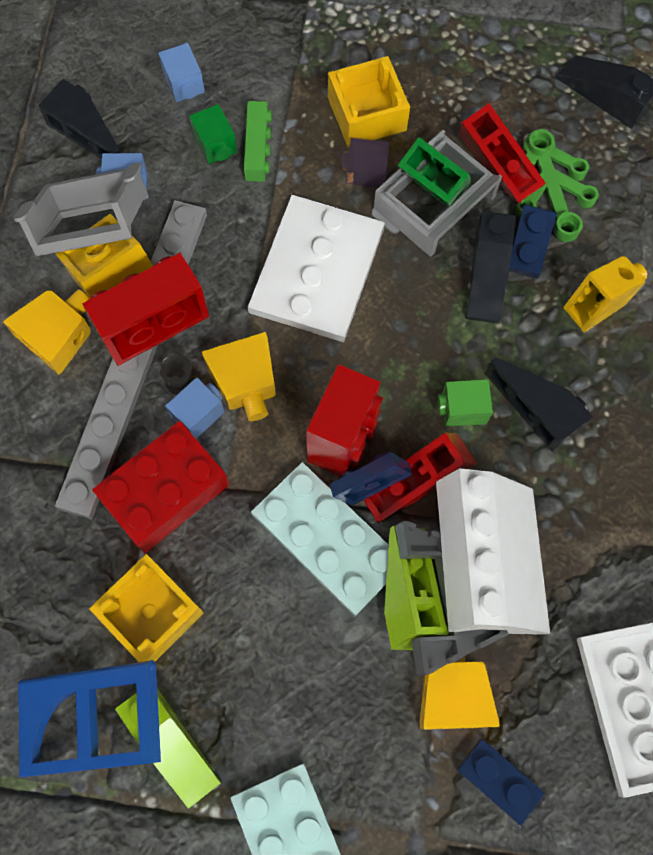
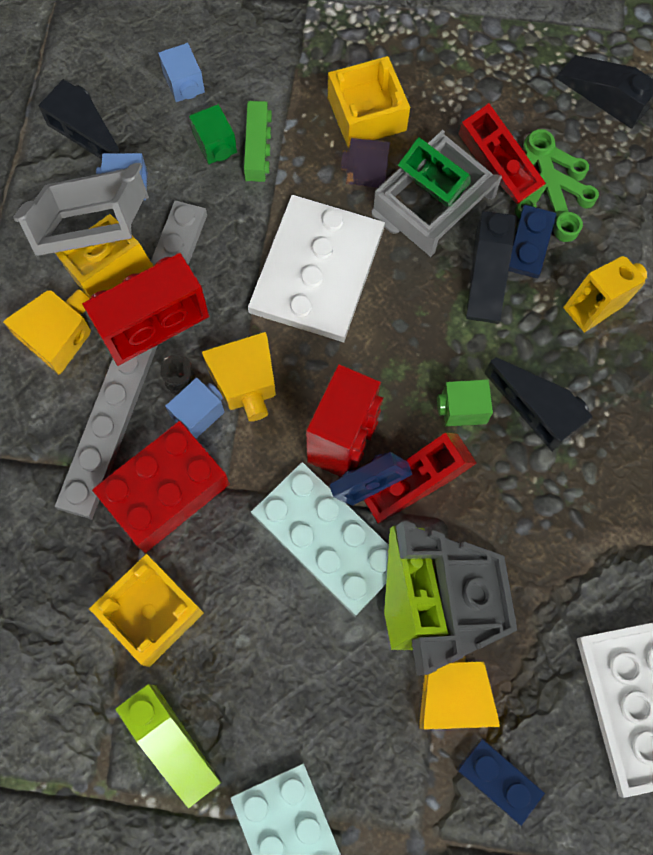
(44, 694): blue window -> none
(491, 554): white piece -> none

